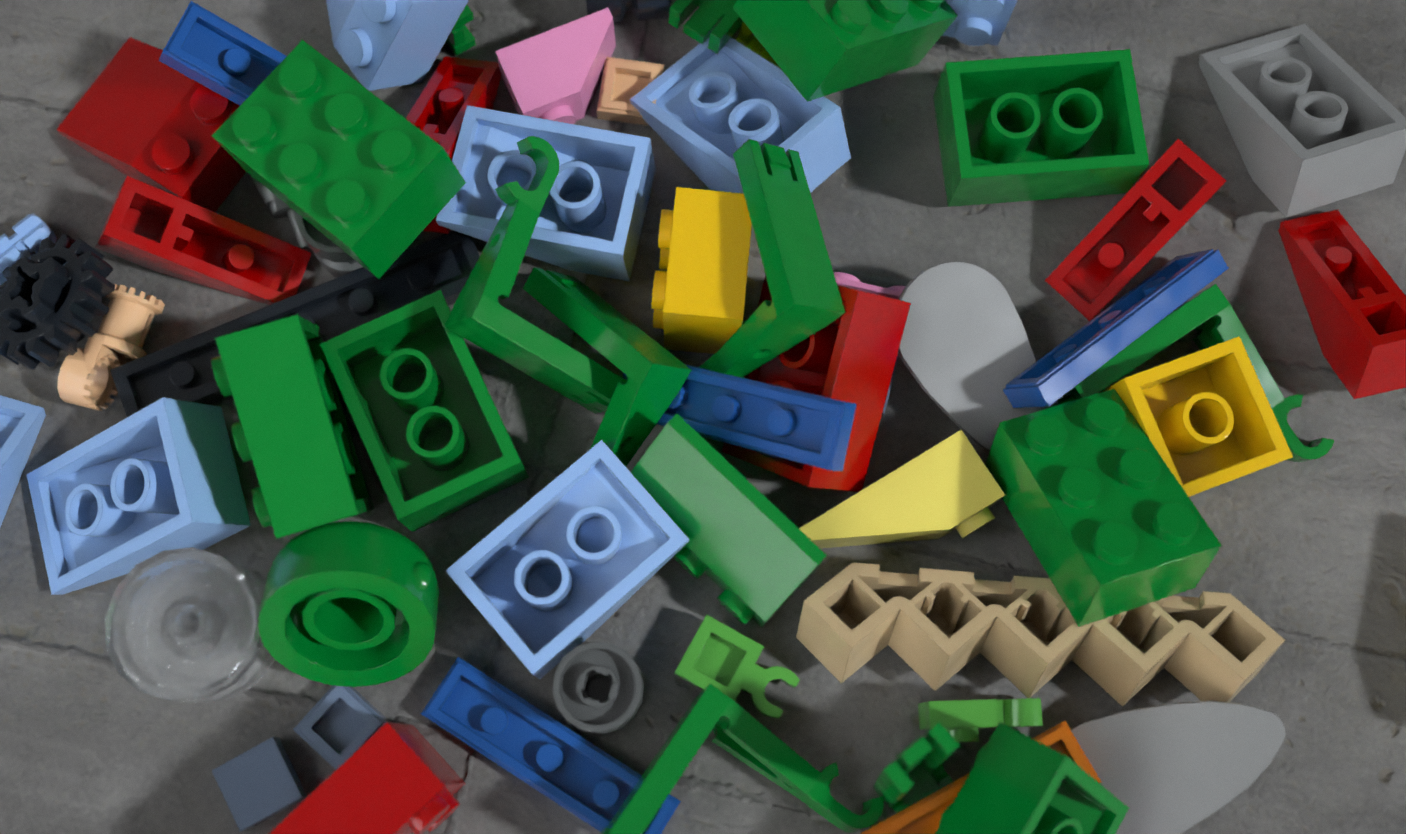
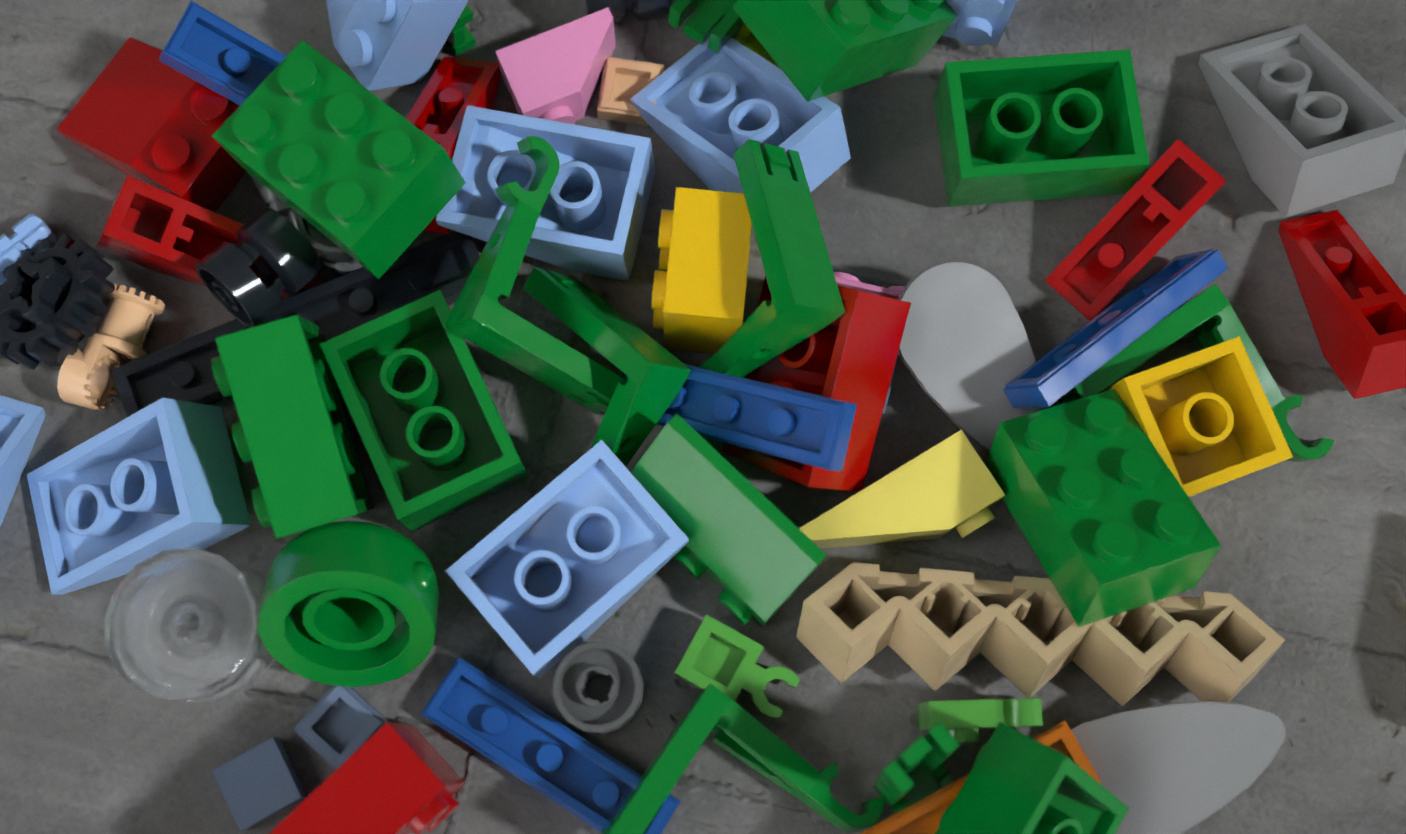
(276, 253): none -> black wheel

